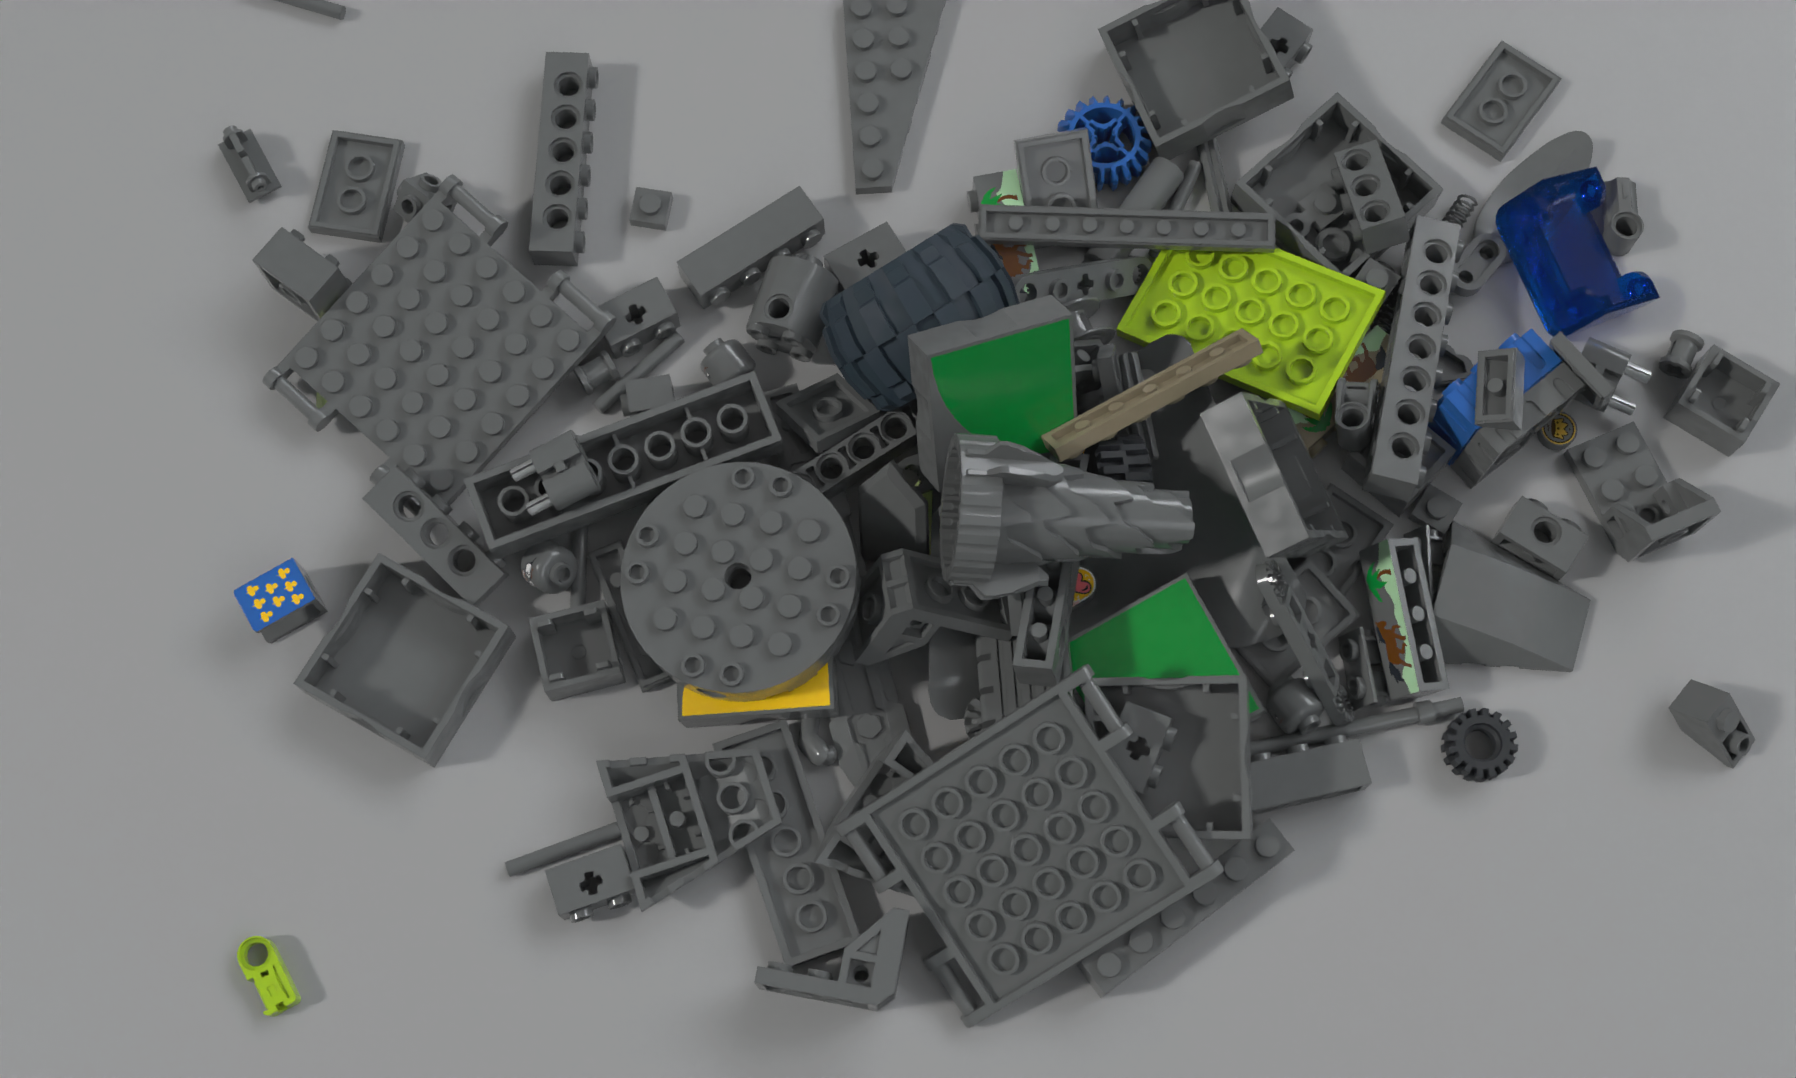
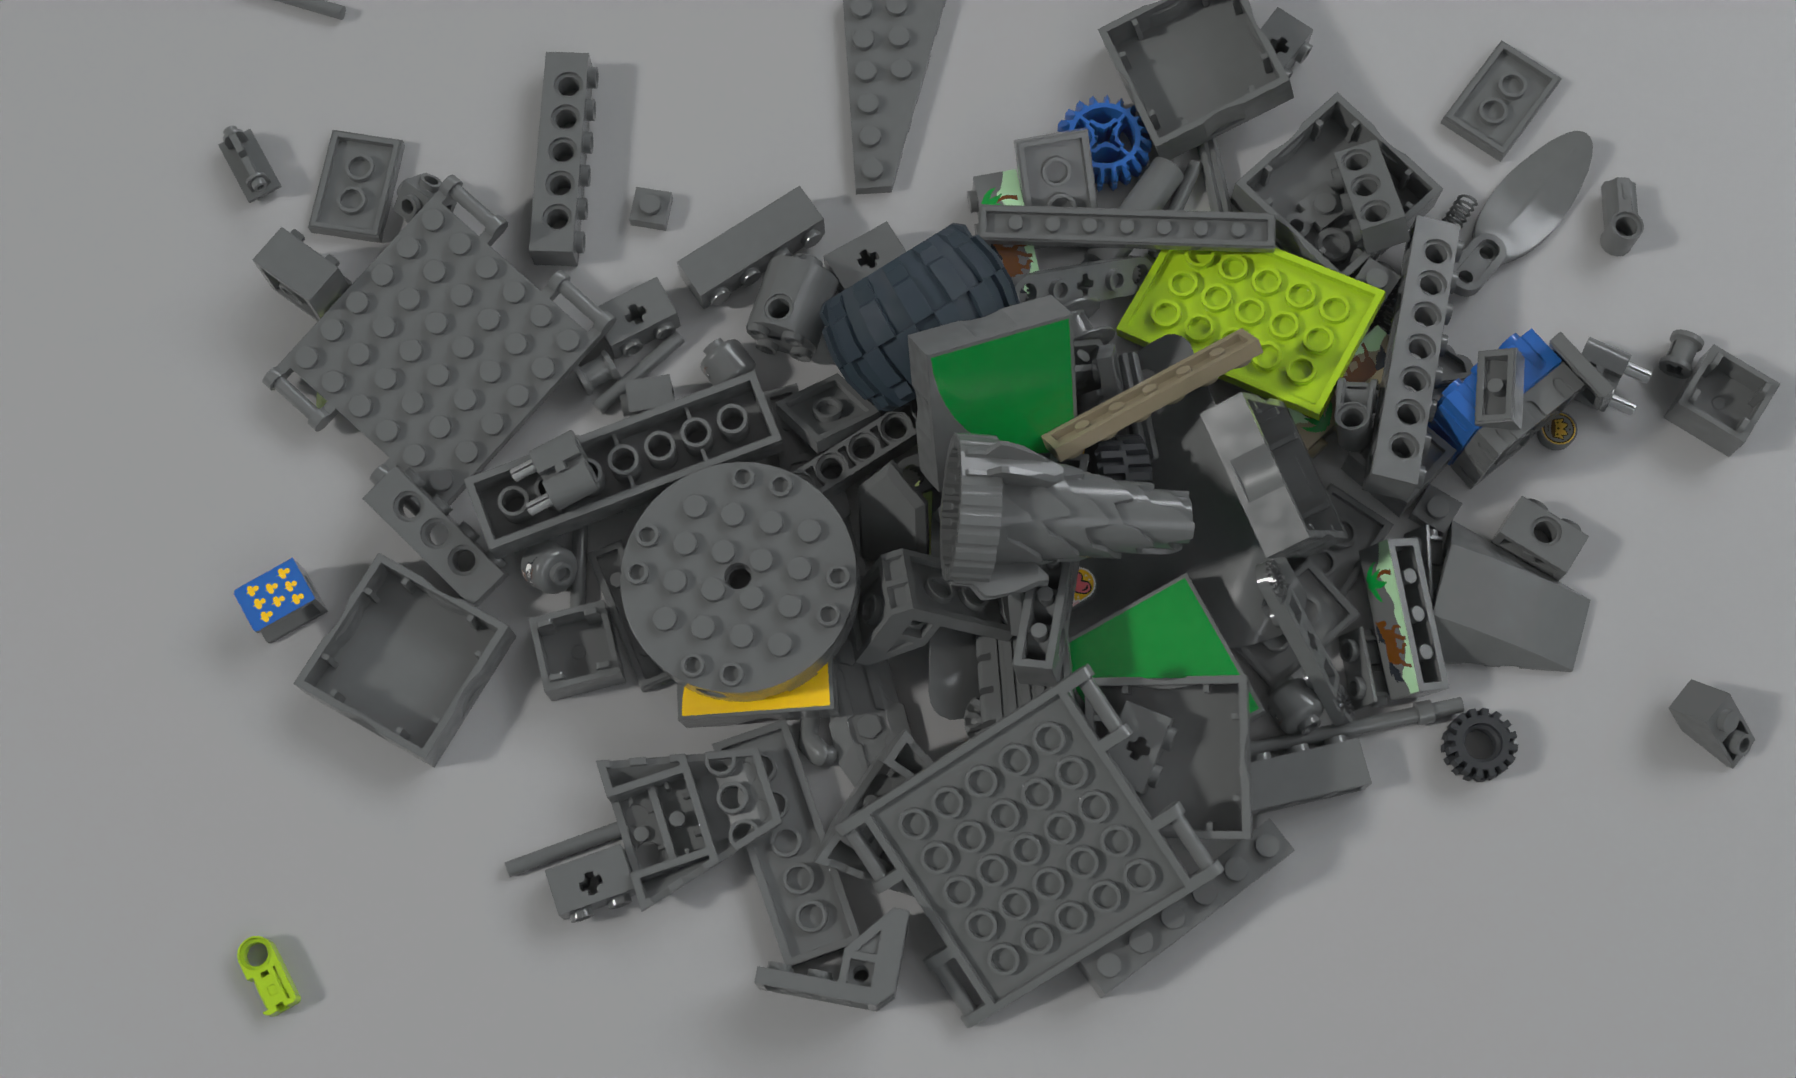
(1565, 256): clear blue windscreen -> none
(1633, 496): dark grey bracket -> none

